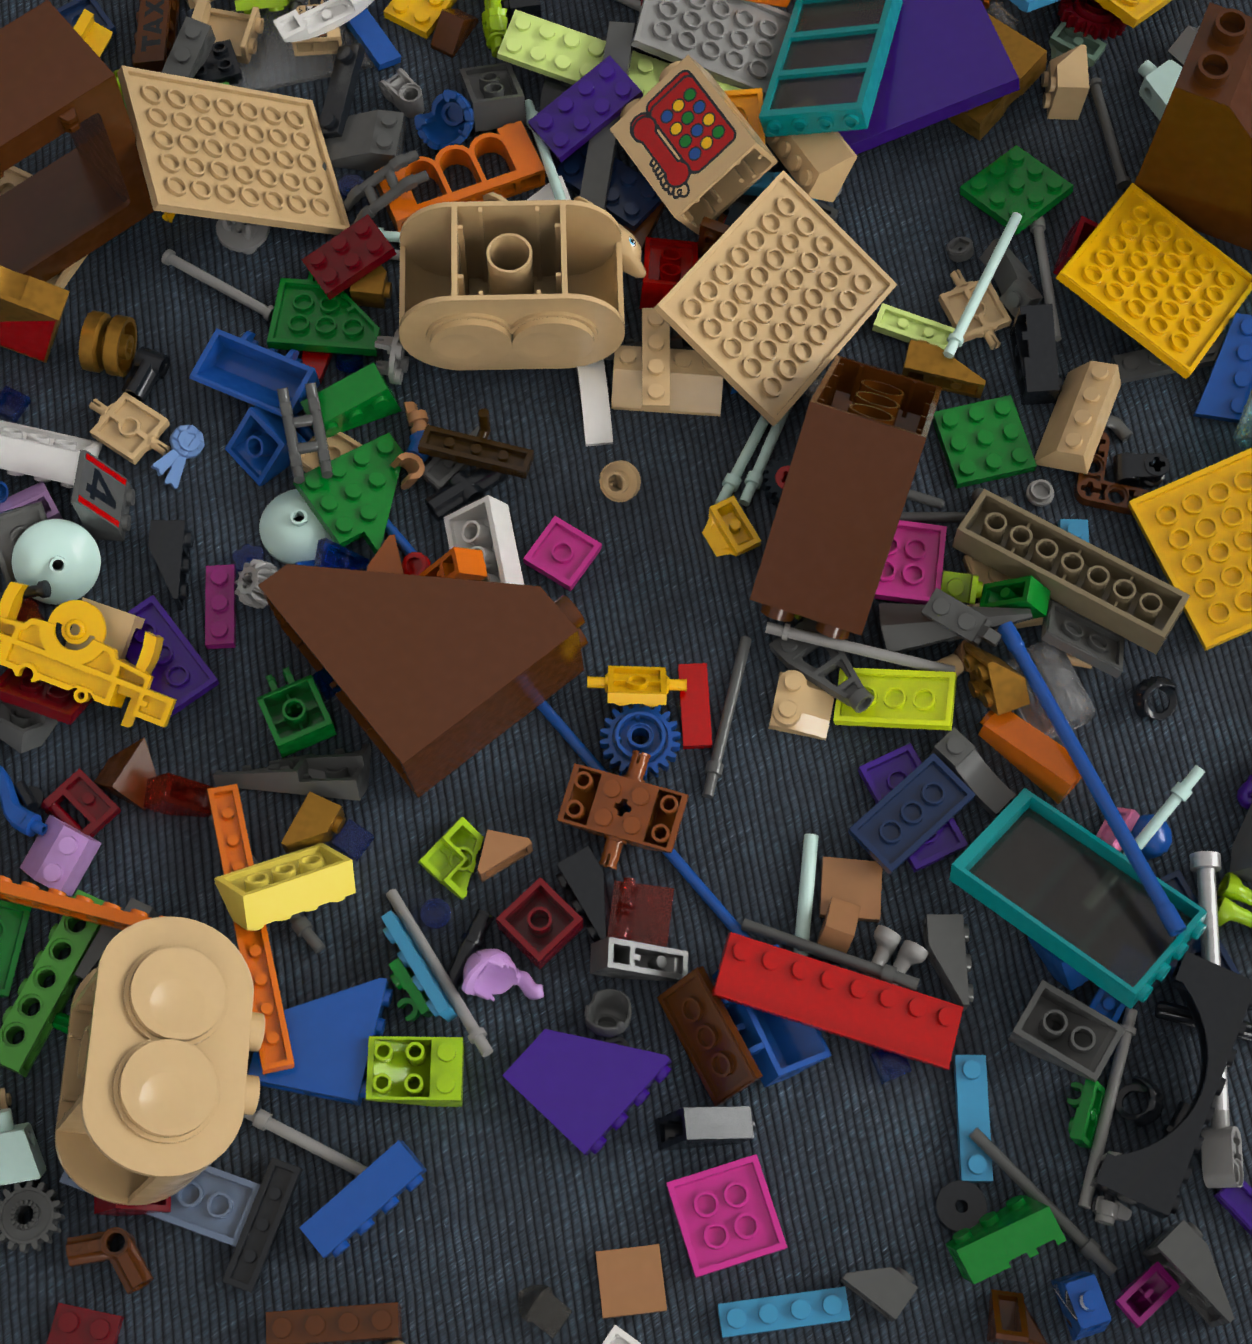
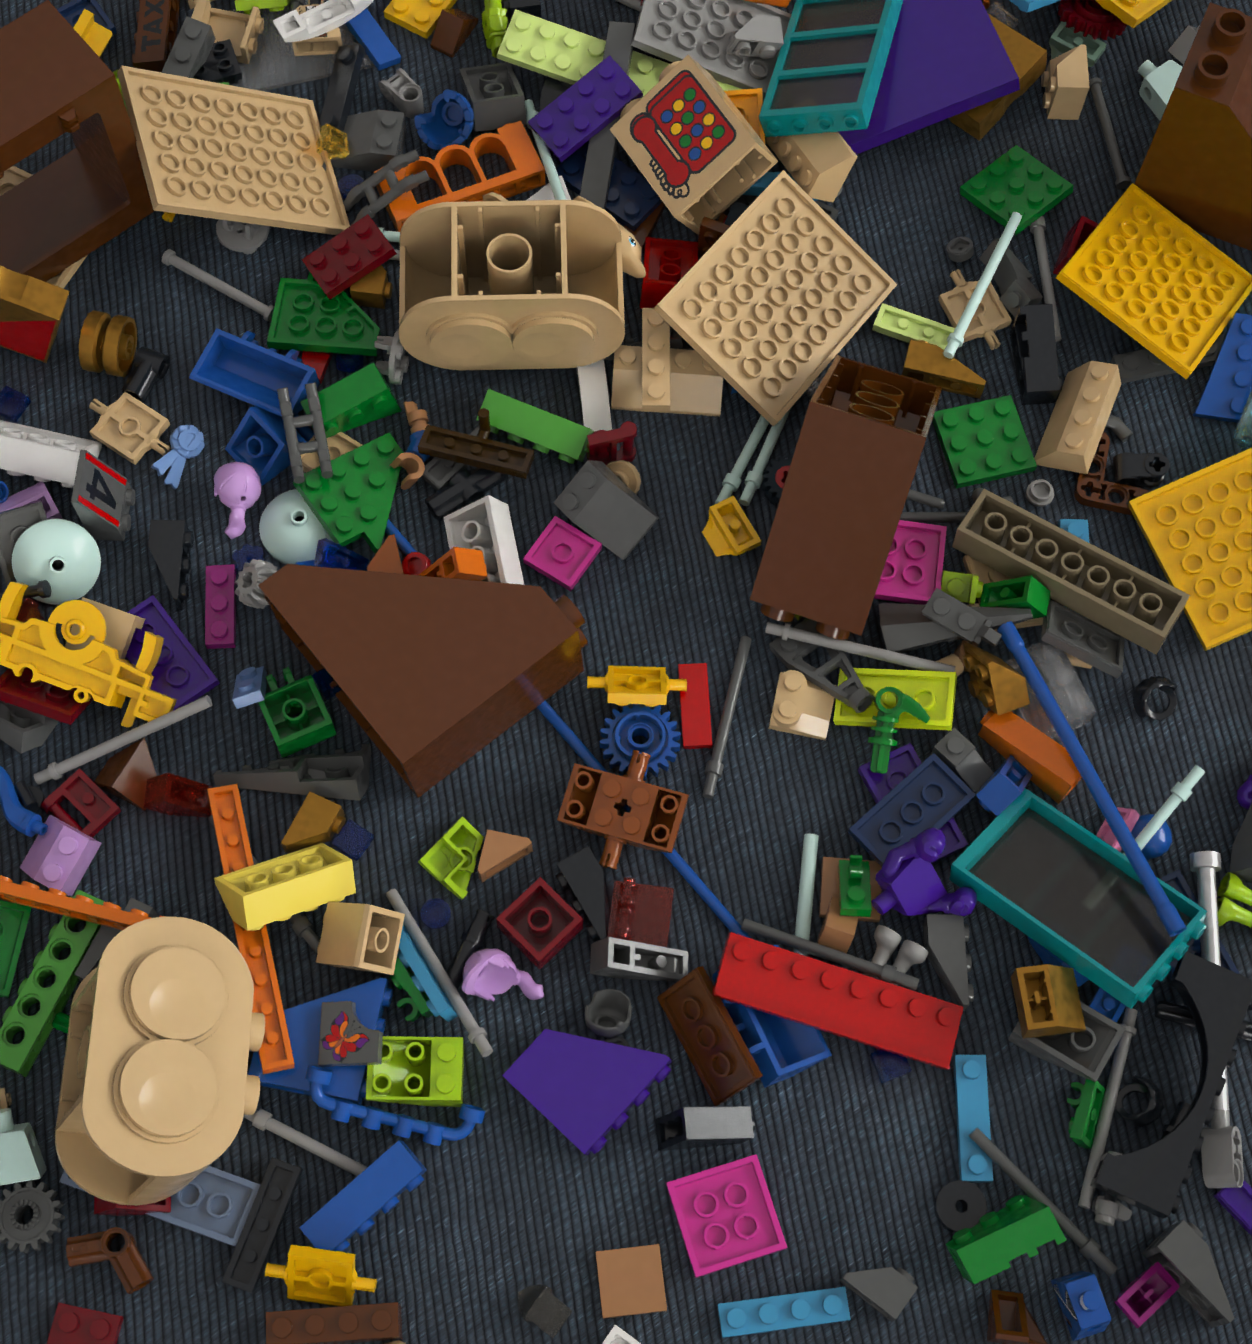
(56, 770): none -> light grey bar
(237, 489): none -> lavender piece
(250, 687): none -> medium blue plate
(320, 1276): none -> yellow plate
(332, 141): none -> clear yellow tile
(345, 1039): none -> dark grey tile
(360, 937): none -> tan slope
(401, 1123): none -> blue bar
(536, 426): none -> bright green brick
(603, 444): none -> dark red plate
(606, 508): none -> dark grey slope
(758, 38): none -> light grey slope
(854, 887): none -> green plate
(884, 726): none -> green piece
(912, 884): none -> dark purple torso
(1003, 786): none -> blue slope
(1047, 1000): none -> pearl gold slope

